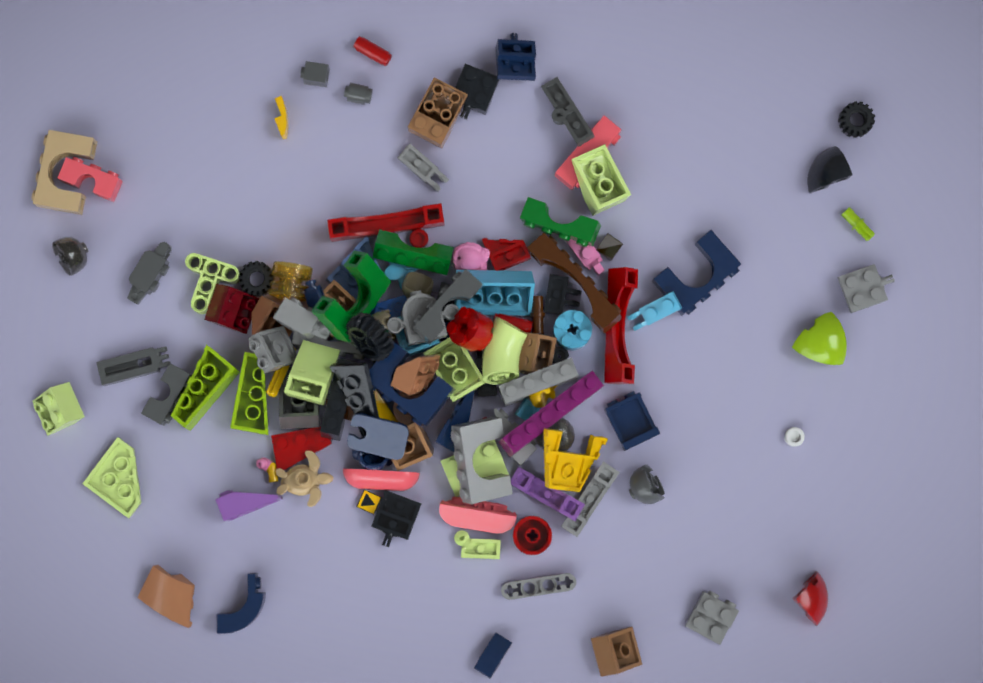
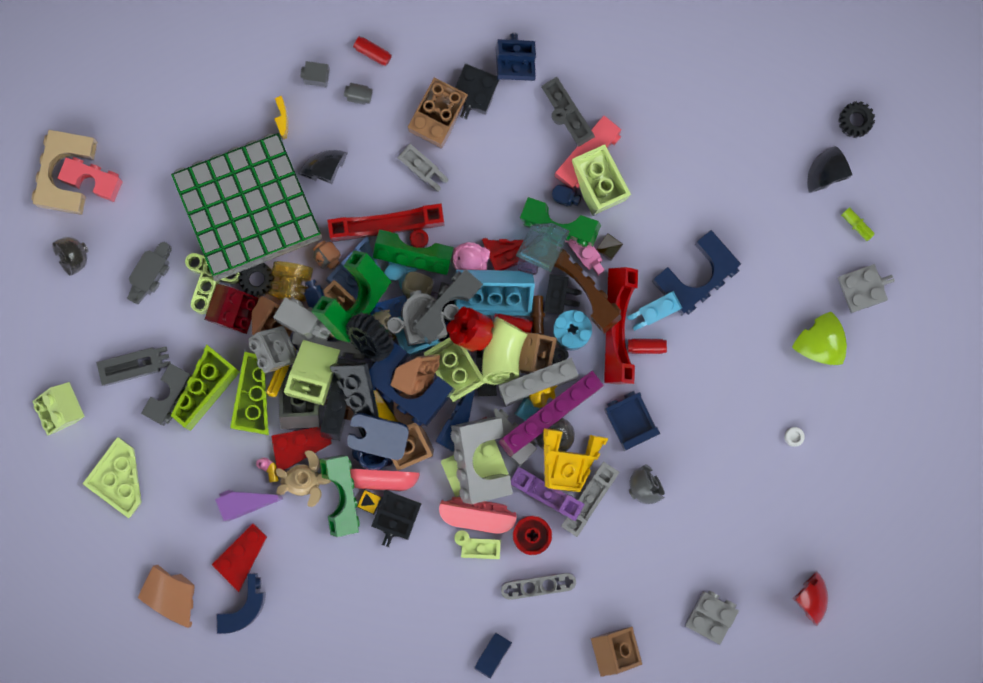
(240, 556): none -> red wing
(246, 206): none -> light grey panel
(324, 165): none -> black brick
(326, 255): none -> nougat head
(343, 519): none -> arch
(527, 267): none -> clear purple tile
(543, 245): none -> clear light blue slope
(565, 196): none -> dark blue arm
(647, 346): none -> red piece

